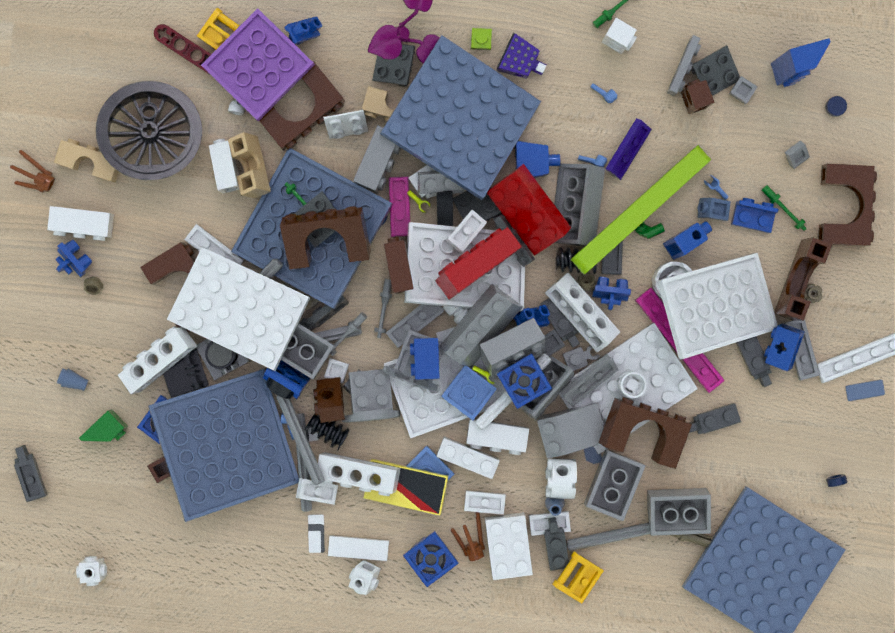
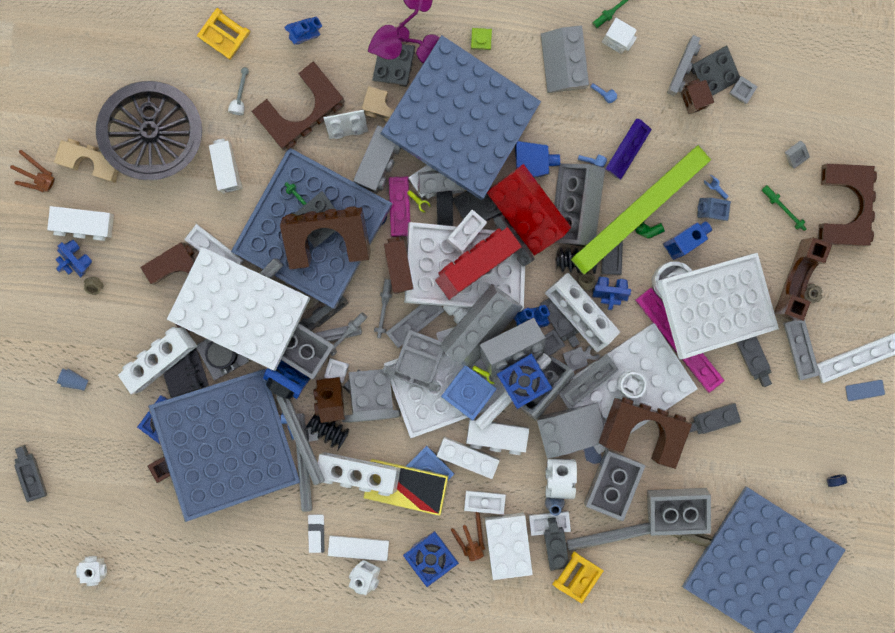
(106, 428): green slope -> none
(189, 48): dark red beam -> none
(247, 150): tan arch -> none
(257, 64): medium lavender plate -> none
(320, 493): white plate -> none
(426, 358): blue brick -> none
(520, 58): dark purple torso -> none
(564, 59): none -> light grey slope
(753, 215): blue bracket -> none
(792, 340): blue brick -> none
(798, 62): blue slope -> none
(836, 106): dark blue tile -> none

